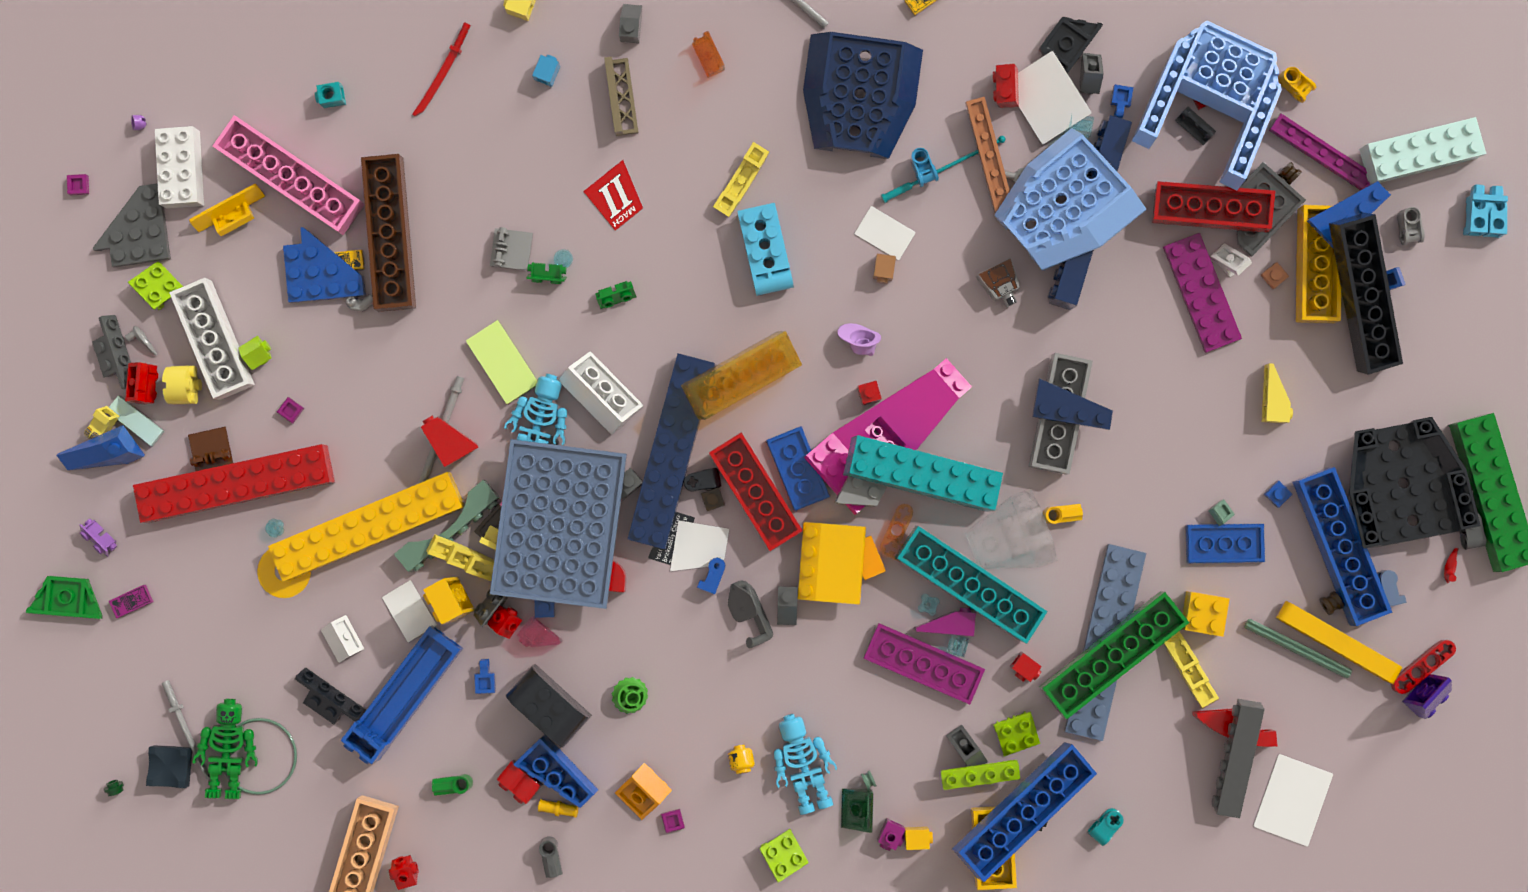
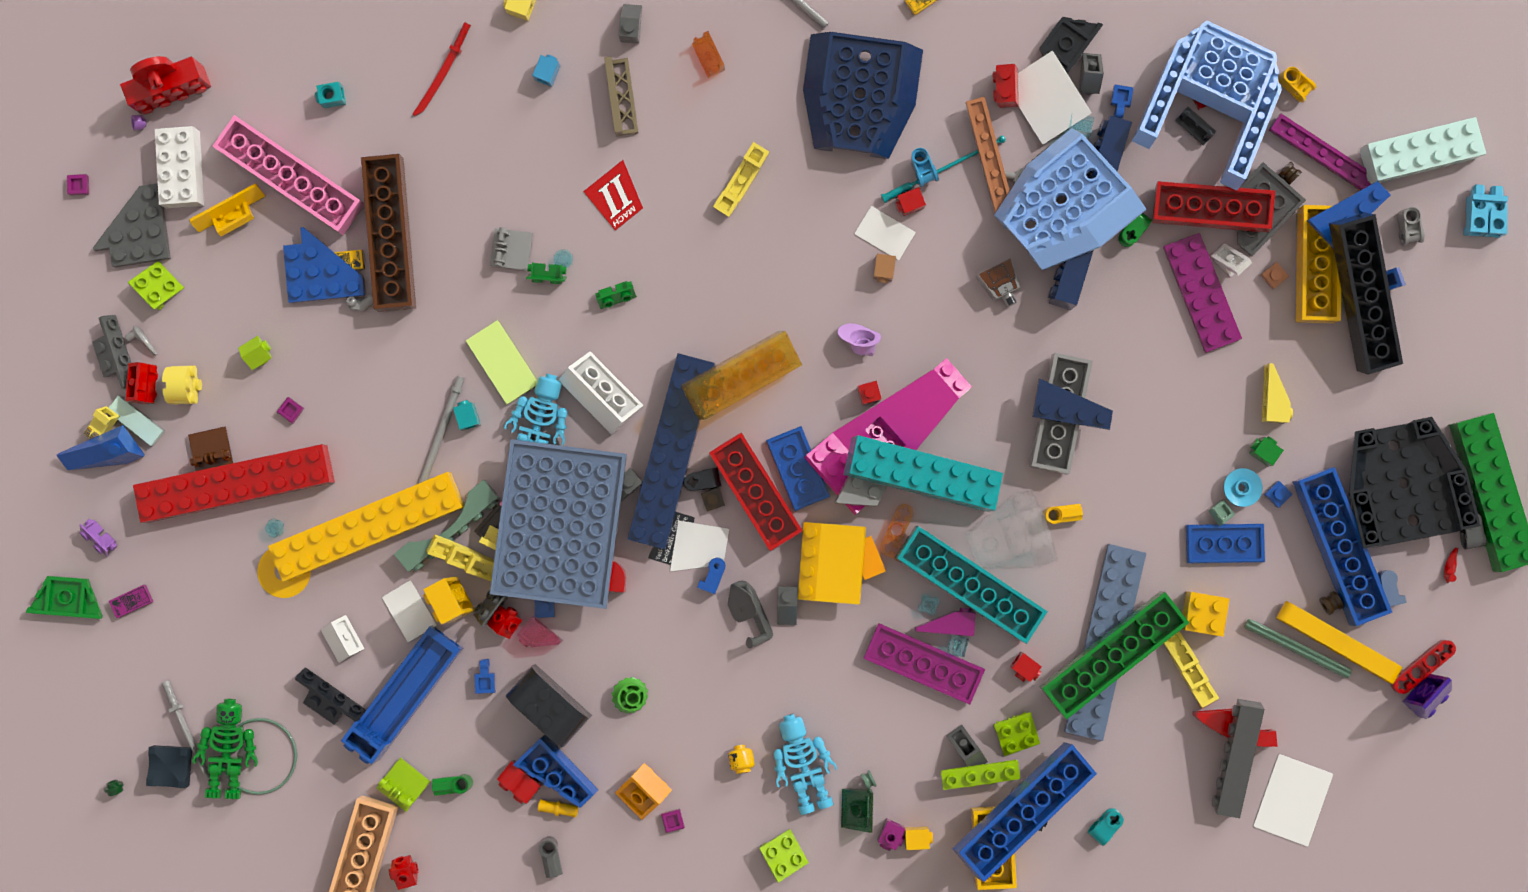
(161, 81): none -> red brick
(212, 338): white brick -> none
(403, 784): none -> lime hinge
(447, 440): red slope -> none
(466, 415): none -> teal brick
(765, 279): medium azure hinge -> none
(910, 202): none -> red brick
(1135, 229): none -> green piece
(1251, 483): none -> medium azure dish
(1266, 450): none -> green brick

